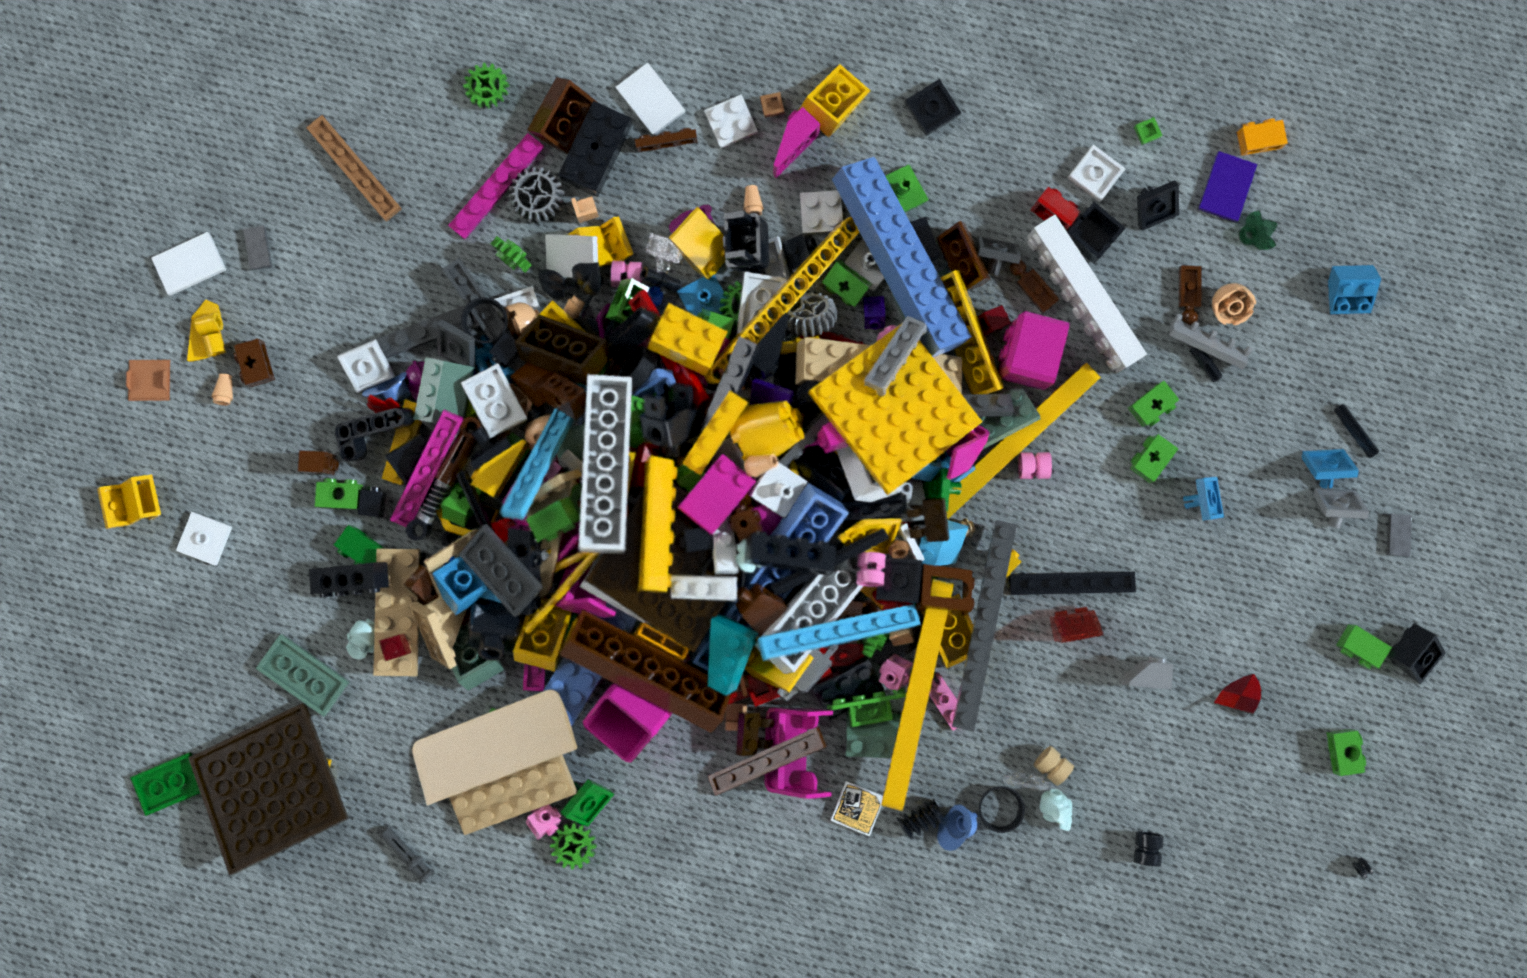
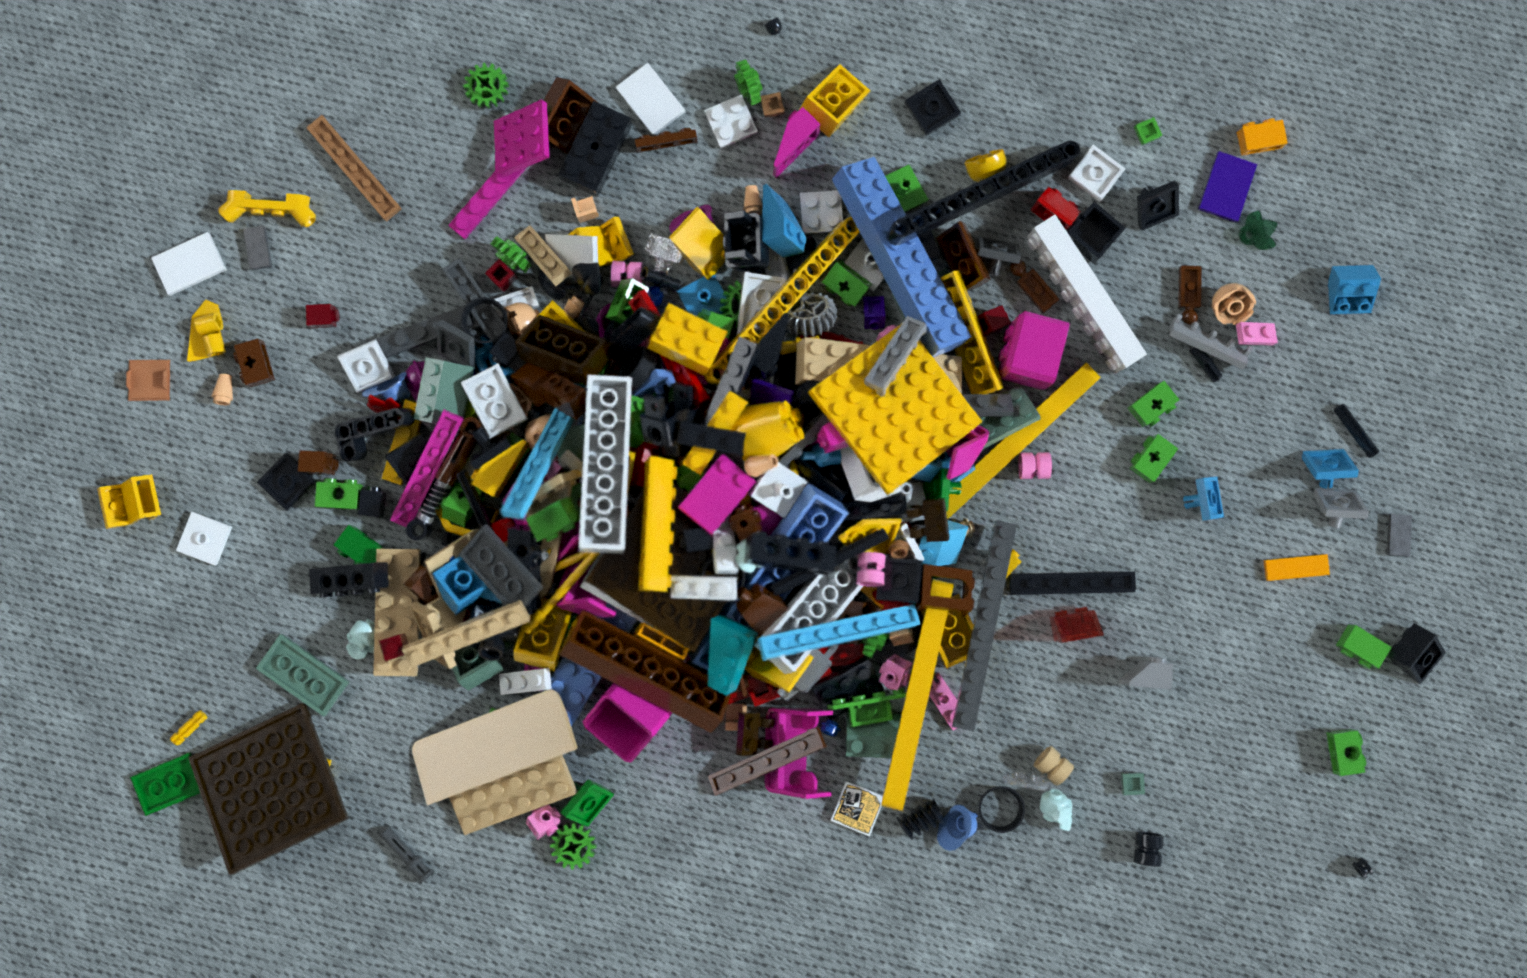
(188, 728): none -> yellow axle
(240, 201): none -> yellow plate
(285, 482): none -> black tile
(321, 316): none -> dark red brick
(466, 633): none -> tan plate
(501, 275): none -> dark red brick
(521, 139): none -> dark pink plate
(525, 681): none -> white plate
(534, 203): light grey gear -> none
(543, 255): none -> tan plate
(711, 437): none -> black plate
(748, 82): none -> bright green gear
(774, 26): none -> black hinge
(780, 225): none -> dark azure slope
(821, 459): none -> dark azure piece
(830, 728): none -> blue plate
(977, 197): none -> black beam
(986, 165): none -> yellow cylinder
(1133, 783): none -> sand green plate
(1241, 695): shield -> none
(1256, 333): none -> bright pink plate
(1296, 567): none -> light orange tile

